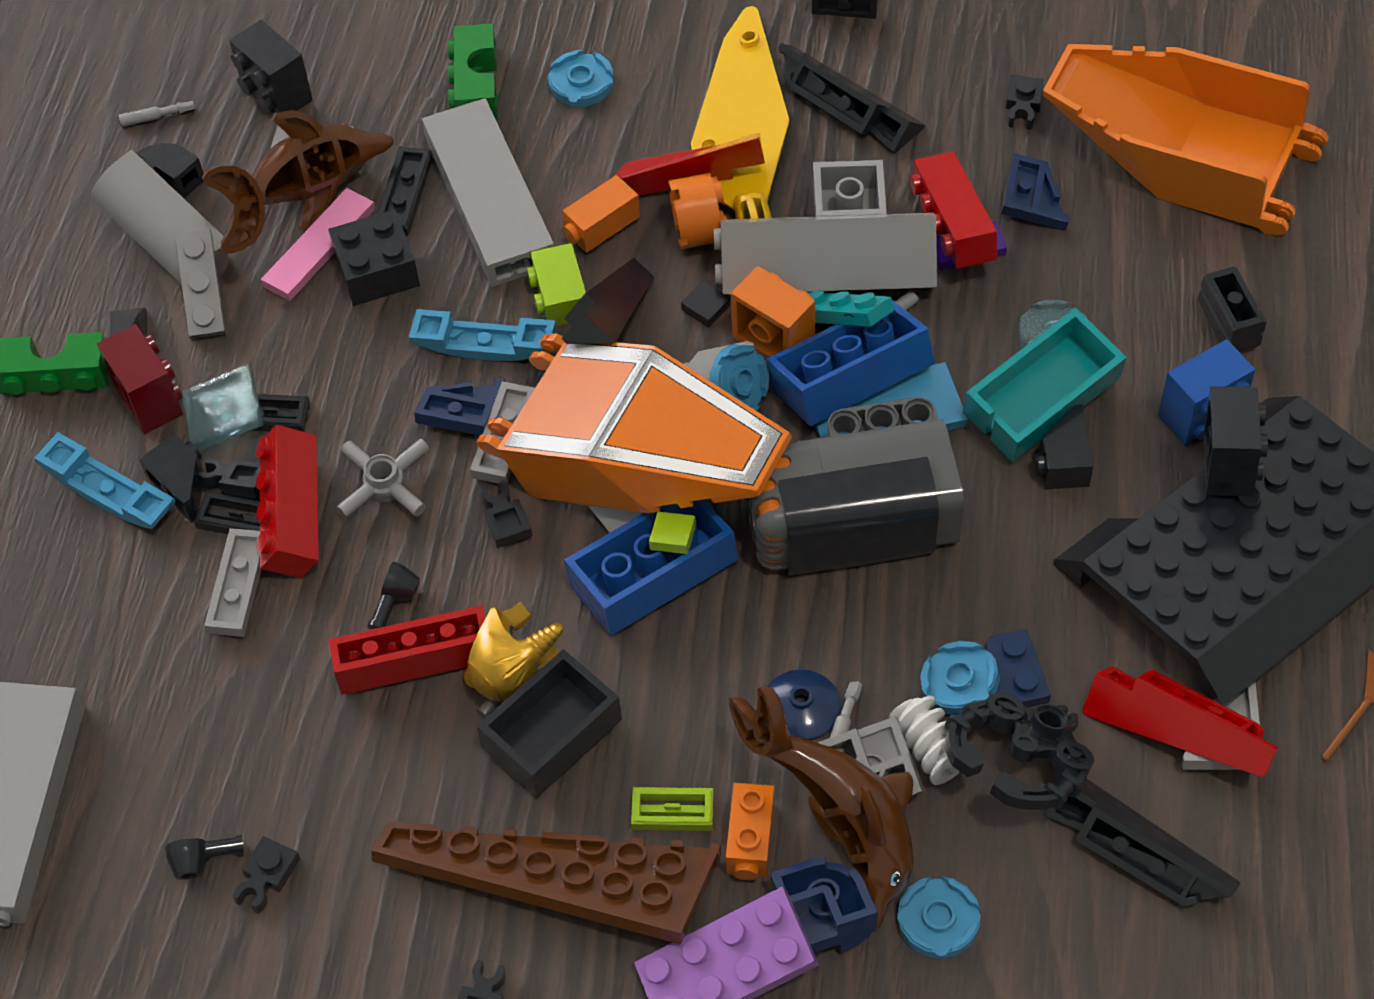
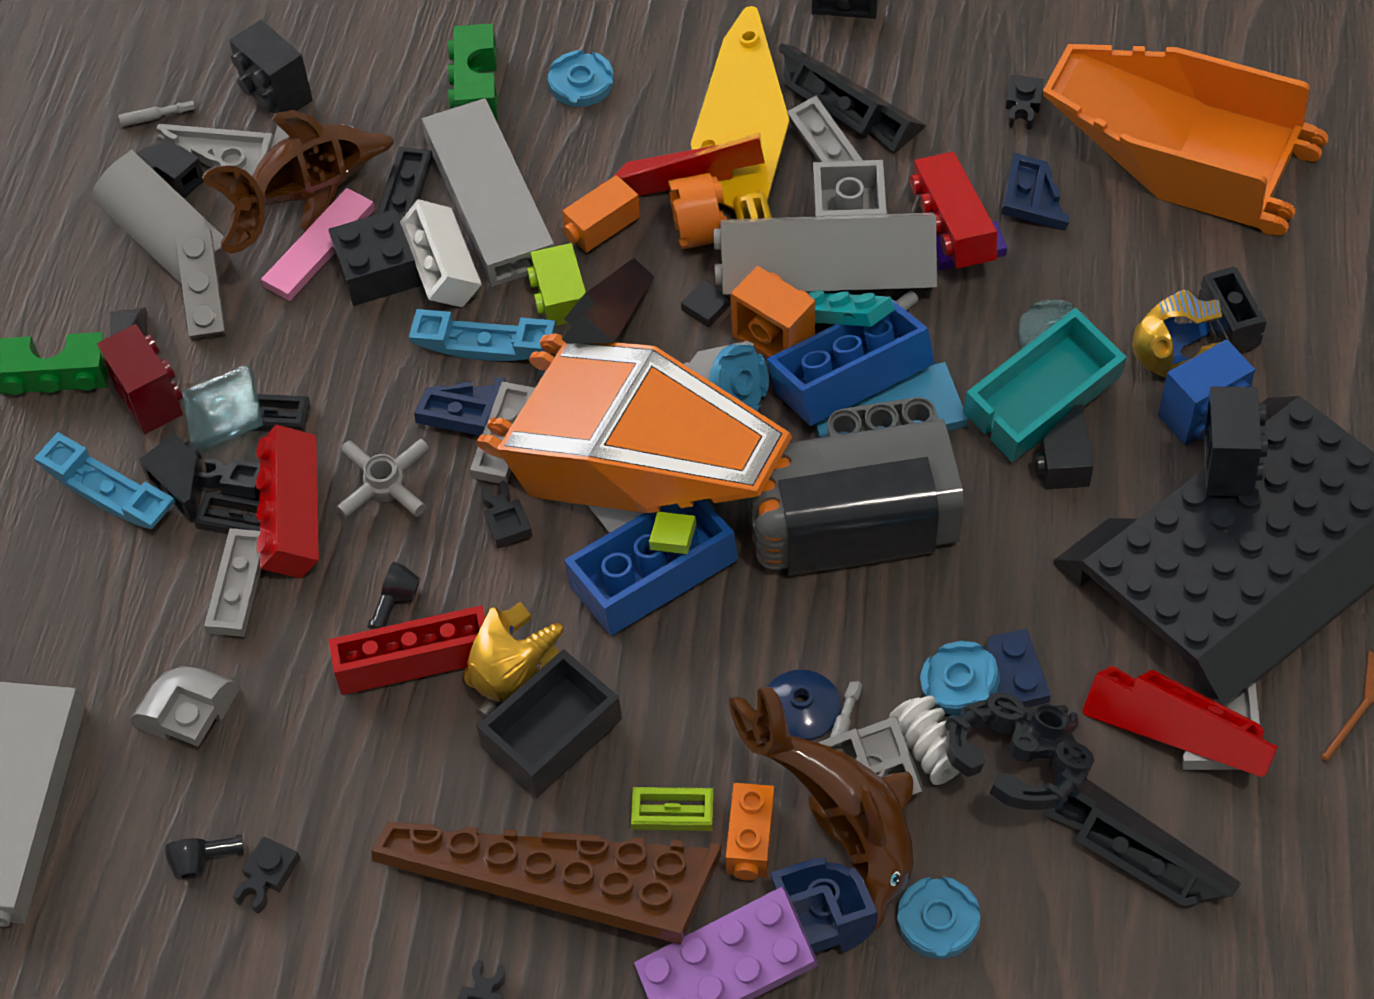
(185, 704): none -> light grey brick
(219, 146): none -> light grey wing
(440, 253): none -> white brick
(821, 132): none -> light grey plate
(1160, 339): none -> pearl gold piece

